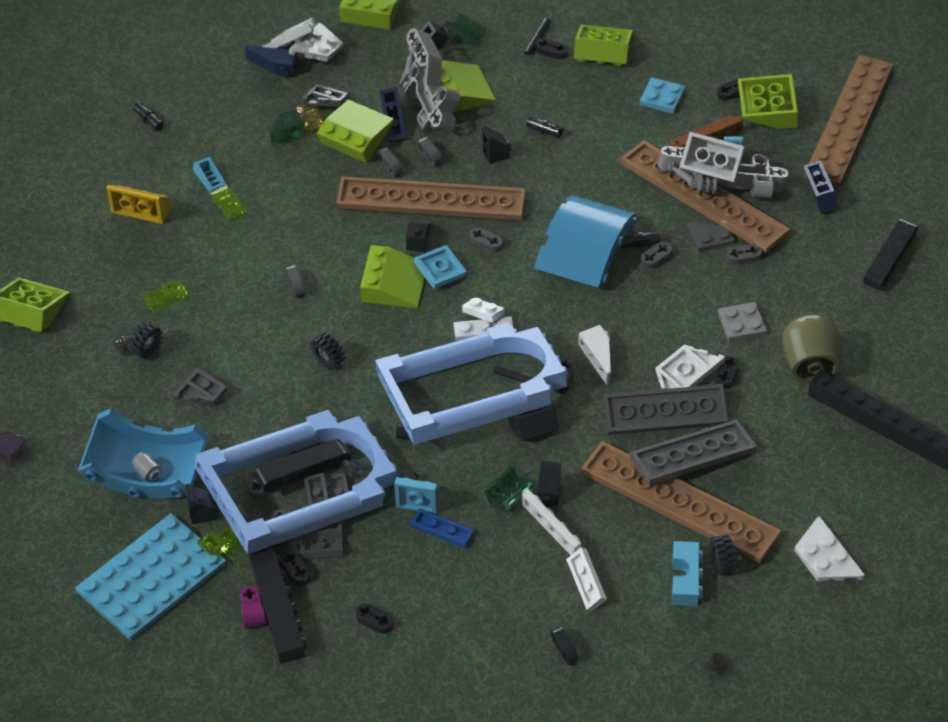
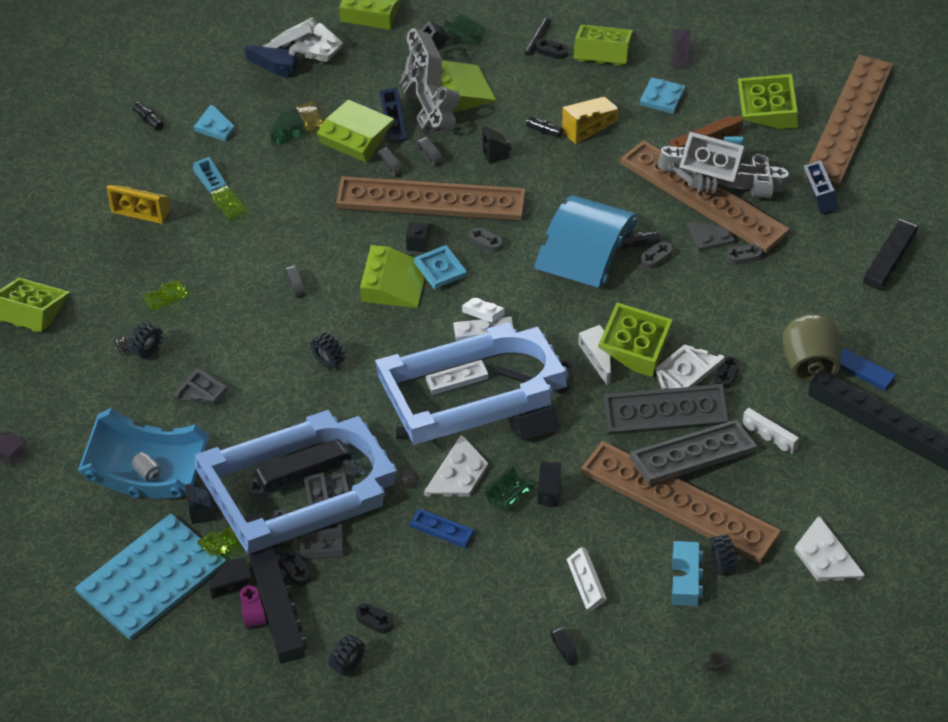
(214, 124): none -> medium azure wing
(230, 578): none -> black slope
(324, 96): dark grey wing -> none
(346, 654): none -> black bush
(416, 494): medium azure plate -> none
(456, 377): none -> white plate
(458, 472): none -> white wing
(548, 520): white plate -> none
(588, 118): none -> yellow wedge
(636, 338): none -> lime slope
(681, 49): none -> clear purple slope
(729, 88): black beam -> none
(742, 321): light grey plate -> none
(770, 431): none -> white plate
(866, 370): none -> blue tile

